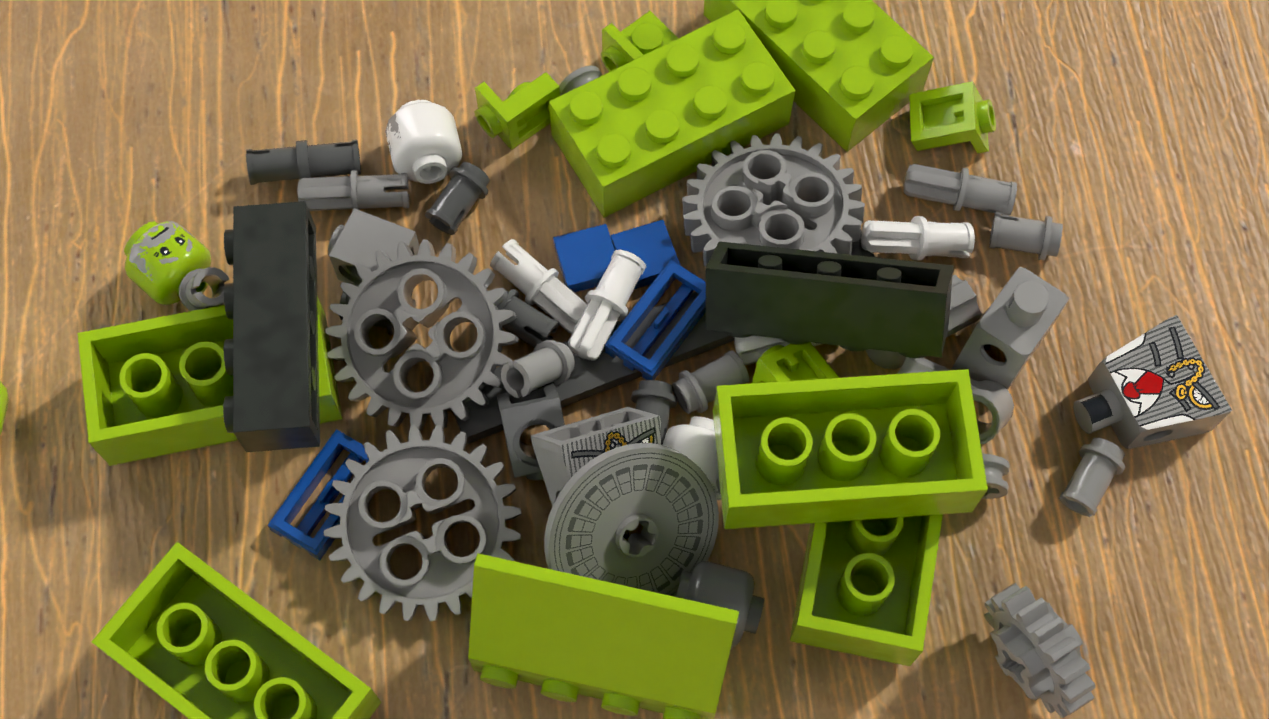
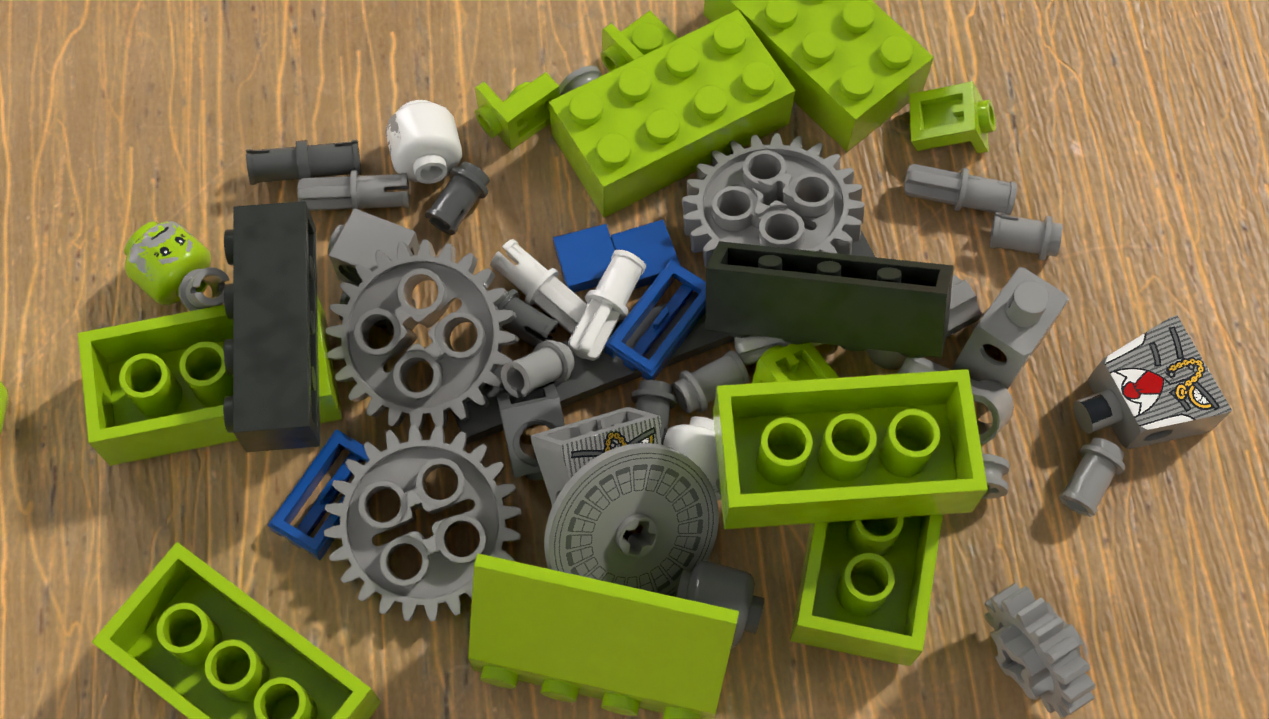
(918, 238): white axle -> none

